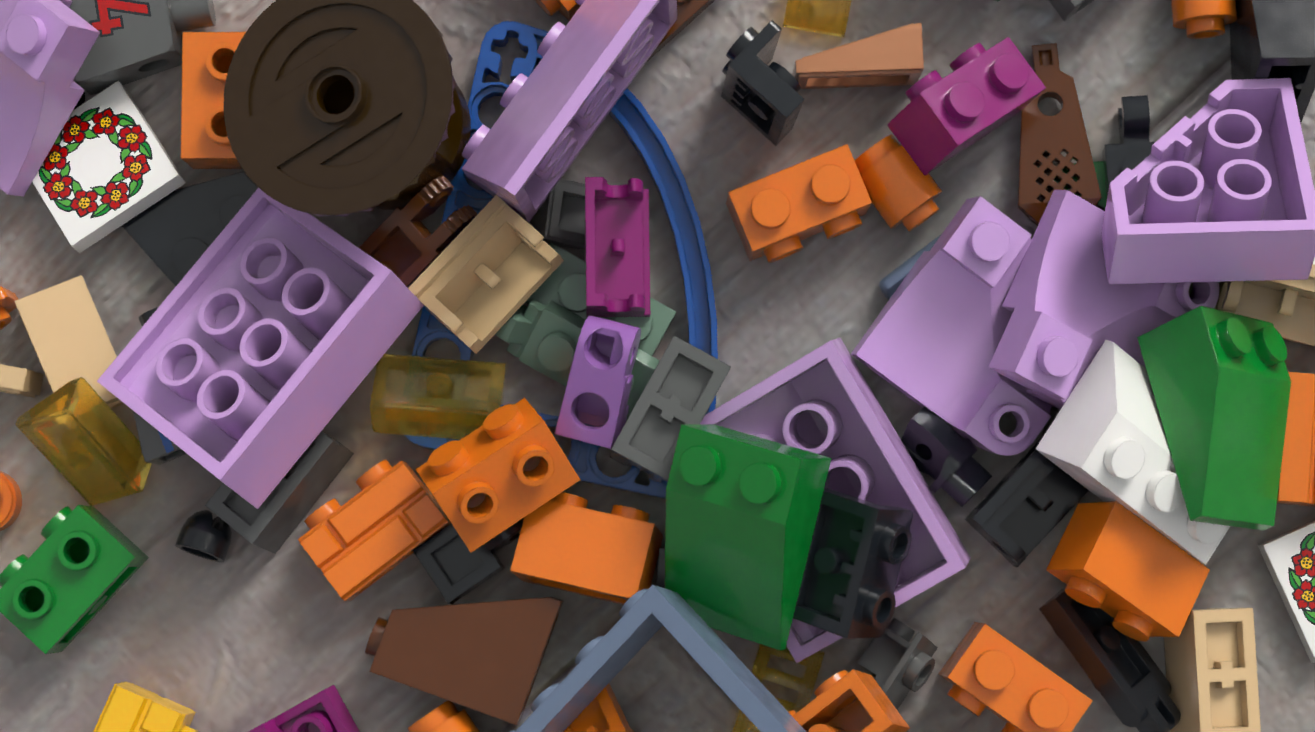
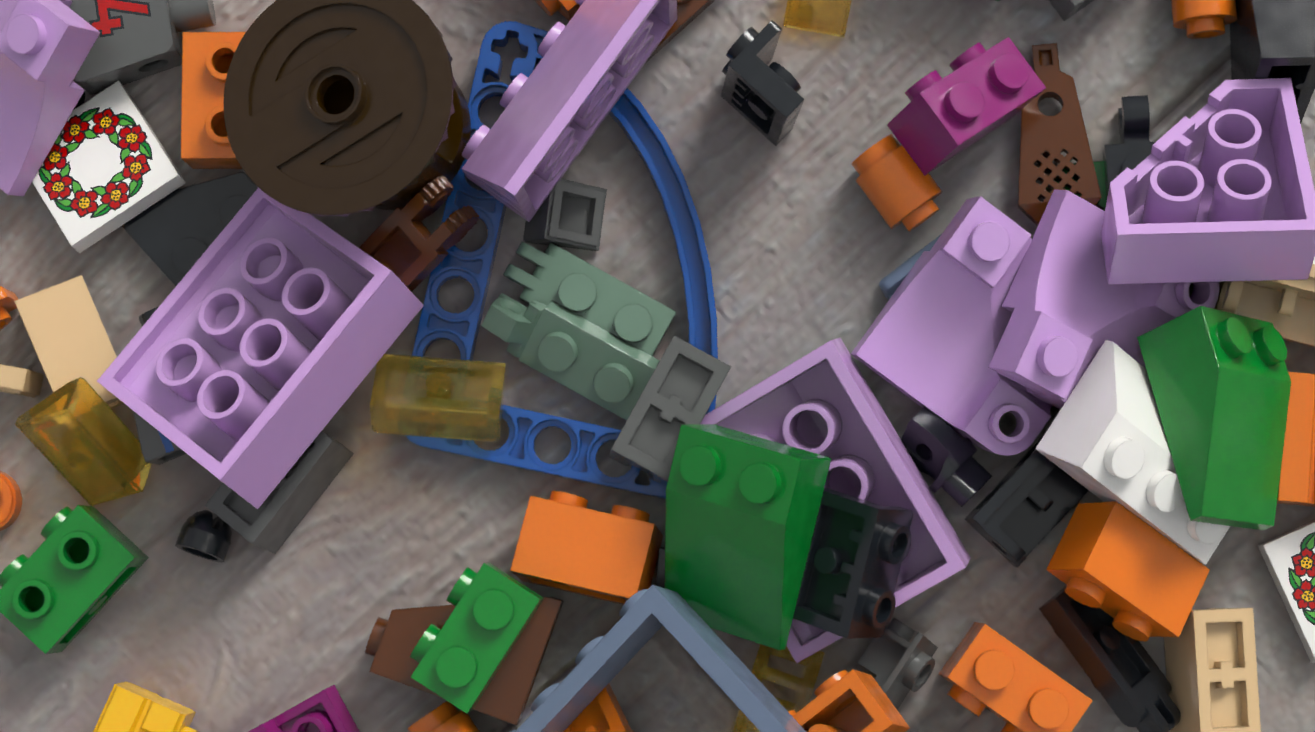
(373, 529): orange brick -> none
(455, 567): black plate -> none
(476, 637): none -> green brick
(486, 274): tan hinge -> none
(497, 473): orange brick -> none
(599, 382): medium lavender leg -> none
(617, 248): magenta hinge -> none
(799, 203): orange brick -> none
(875, 61): nougat slope -> none

